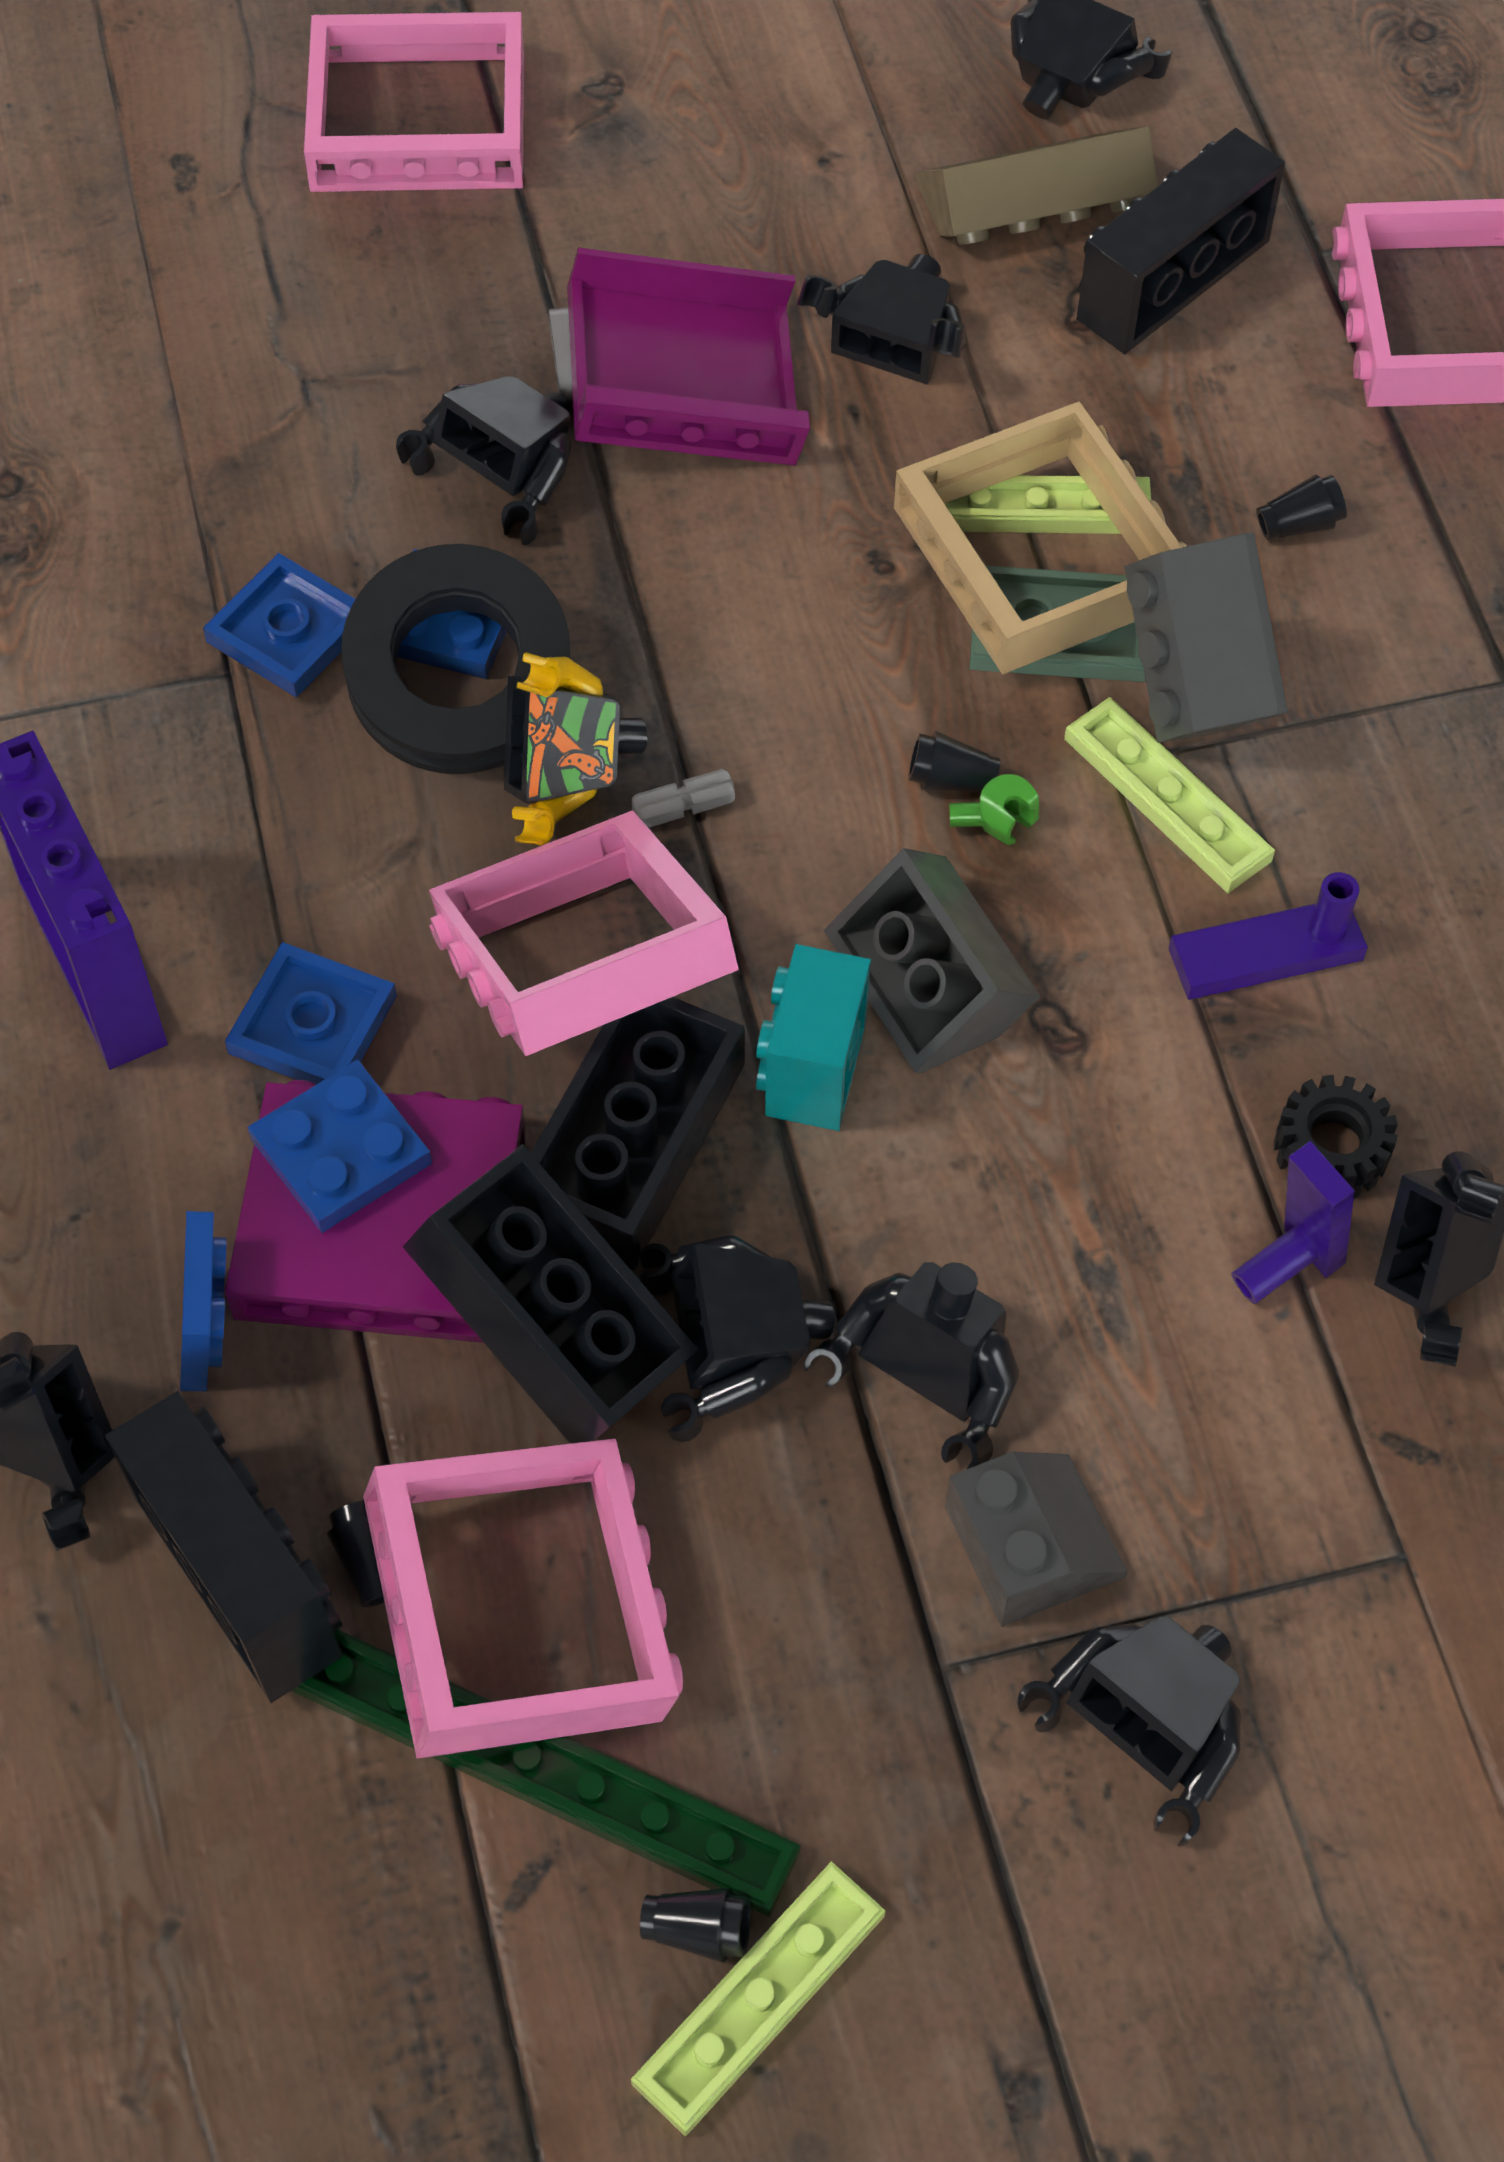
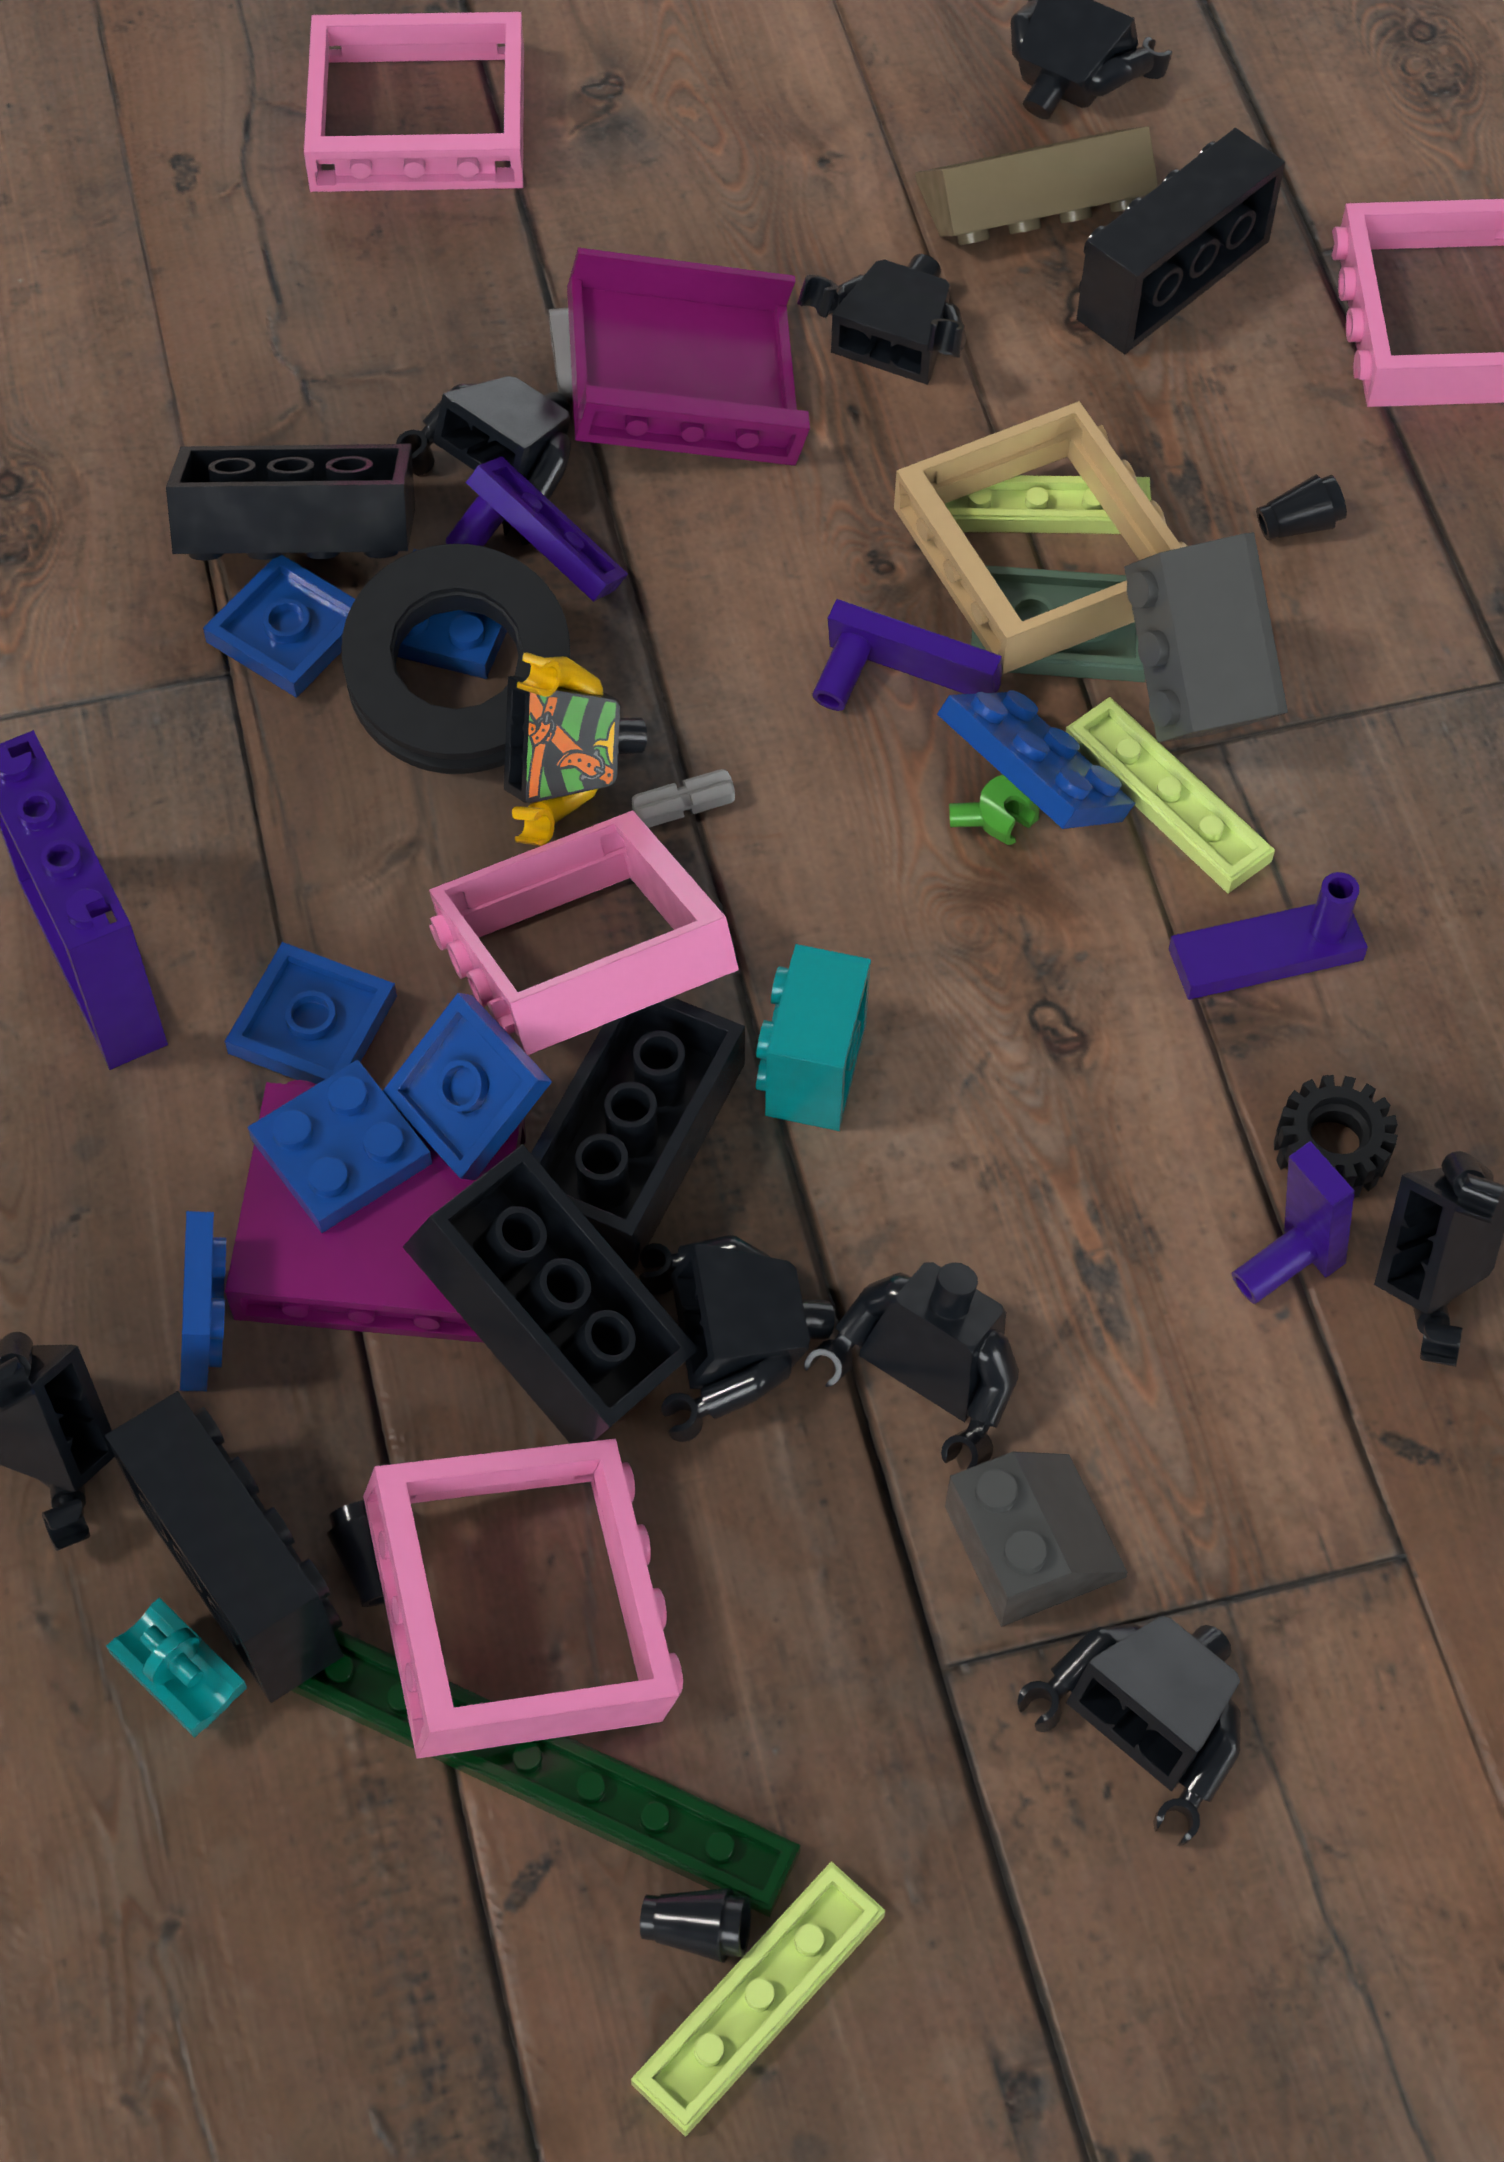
(177, 1667): none -> teal hips
(291, 500): none -> black brick
(466, 1086): none -> blue plate
(510, 496): none -> dark purple piece
(867, 635): none -> dark purple piece
(935, 958): dark grey slope -> none
(950, 765): black cone -> none
(1037, 758): none -> blue plate

